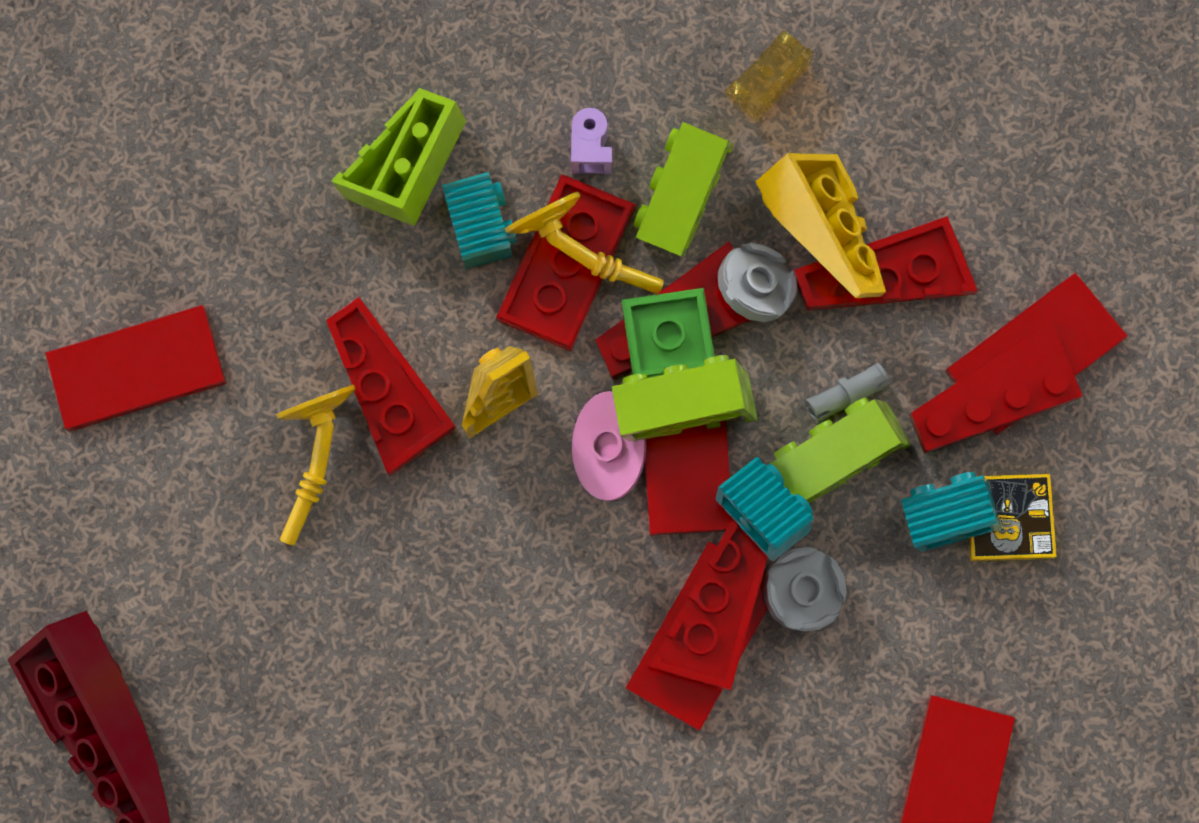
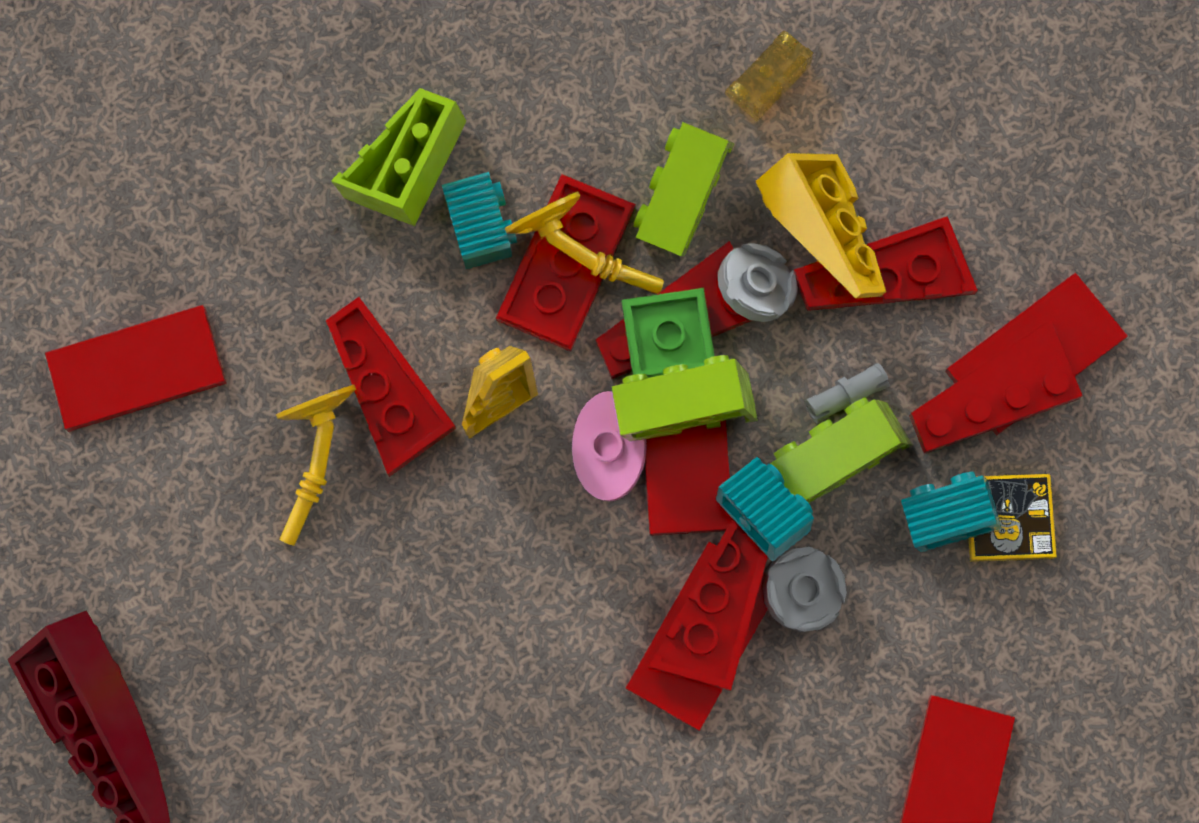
(587, 143): lavender leg -> none

